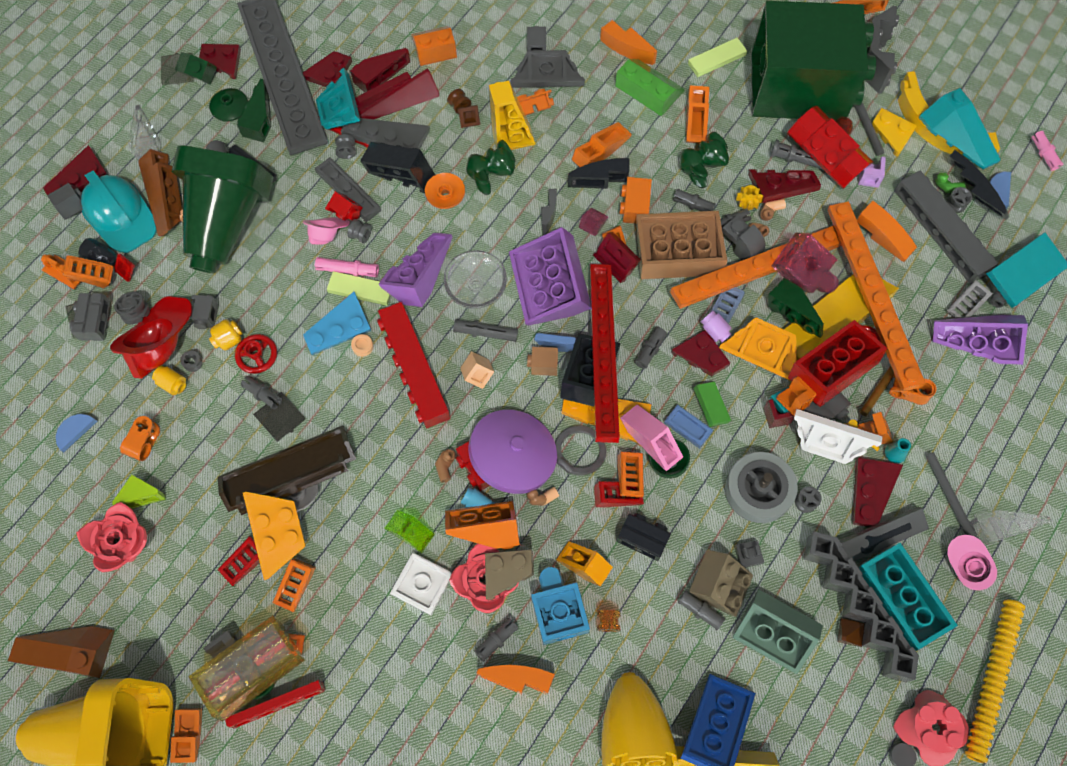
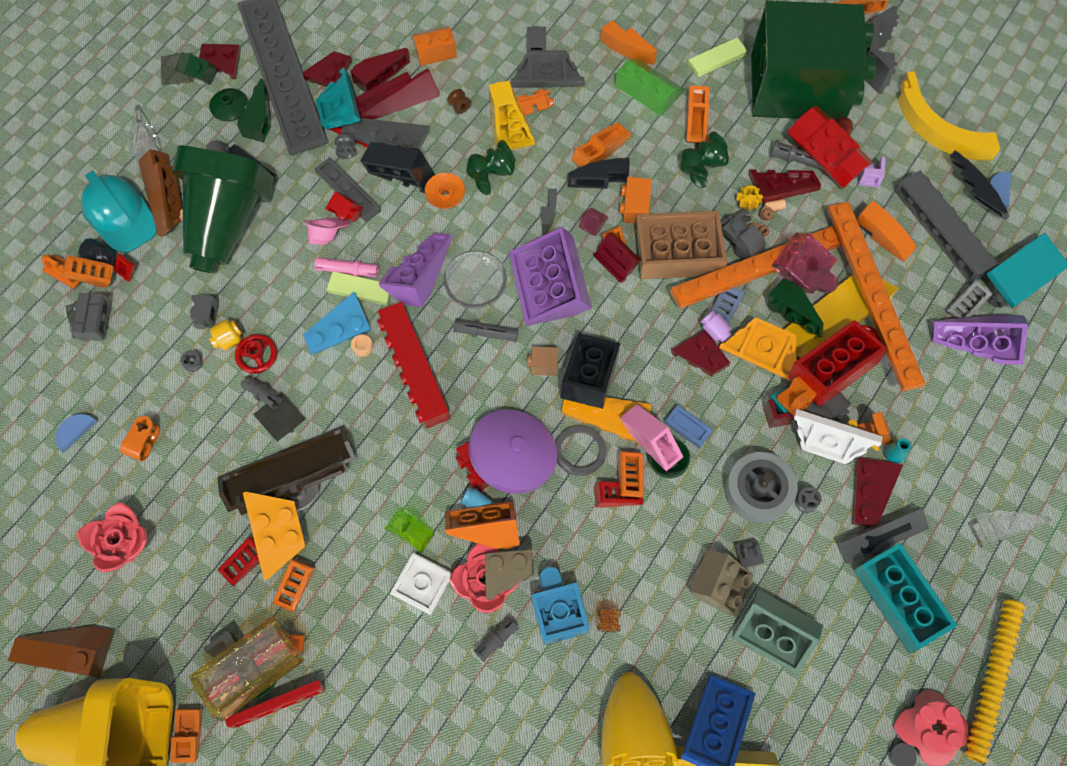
(66, 200): dark grey brick -> none
(74, 172): dark red wing -> none
(131, 307): dark grey wheel -> none
(138, 493): lime slope -> none
(155, 337): red piece -> none
(169, 380): yellow brick -> none
(359, 231): dark grey wheel -> none
(443, 463): medium nougat arm -> none
(469, 116): reddish brown slope -> none
(477, 370): light nougat panel -> none
(517, 677): orange slope -> none
(543, 499): arm -> none
(563, 343): medium blue tile -> none
(585, 563): light orange slope -> none
(604, 355): red plate -> none
(644, 536): black brick -> none
(650, 348): dark grey pin -> none
(693, 201): dark grey pin -> none
(701, 610): dark grey pin -> none
(712, 404): bright green tile -> none
(851, 632): reddish brown slope -> none
(863, 605): dark grey brick -> none
(870, 129): dark grey bar -> none
(877, 392): pearl gold bar -> none
(893, 130): yellow wing -> none
(914, 395): orange piece -> none
(943, 183): bright green arm -> none
(950, 494): dark grey bar -> none
(959, 123): teal wedge -> none
(959, 195): dark grey wheel -> none
(972, 562): bright pink piece -> none
(1047, 151): bright pink pin -> none

